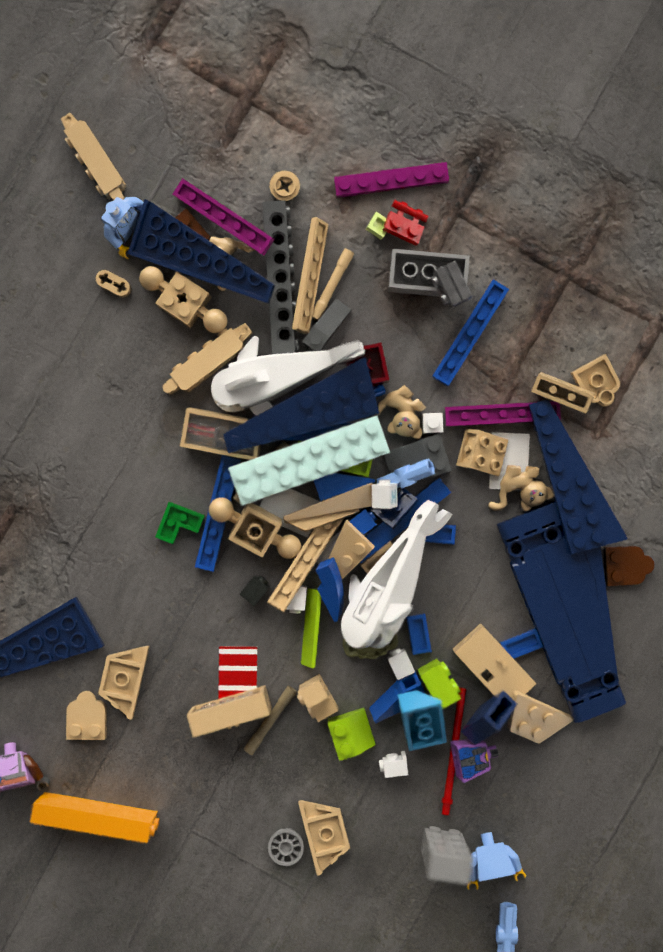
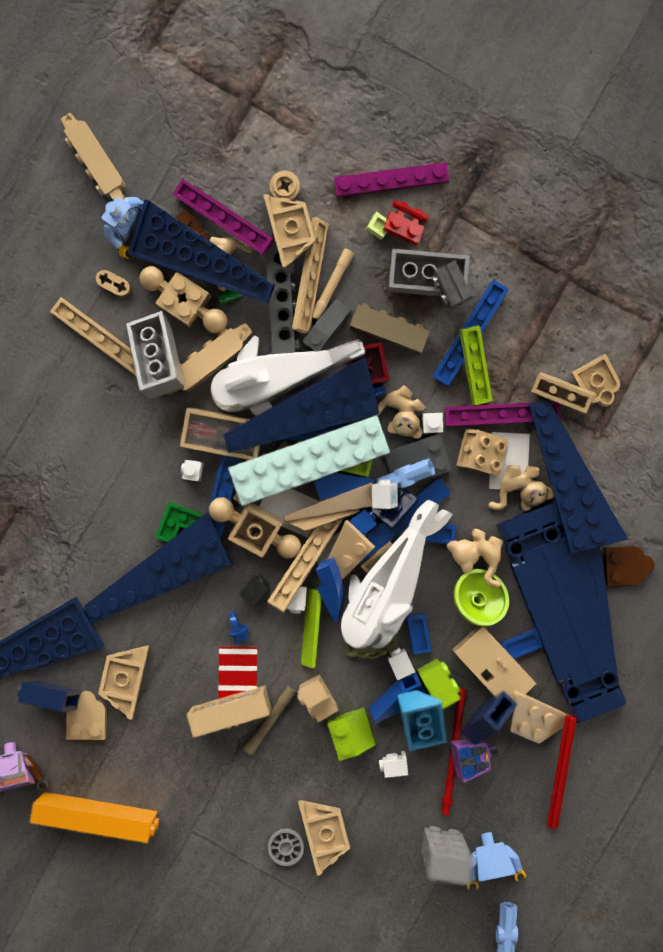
(49, 696): none -> dark blue brick
(94, 333): none -> tan tile
(155, 355): none -> light grey brick
(180, 561): none -> dark blue wing
(192, 470): none -> white brick
(228, 296): none -> green pin
(238, 632): none -> blue piece
(290, 227): none -> tan wing
(389, 329): none -> dark tan brick
(467, 554): none -> tan animal
(476, 365): none -> lime plate
(491, 601): none -> lime dish
(561, 772): none -> red axle

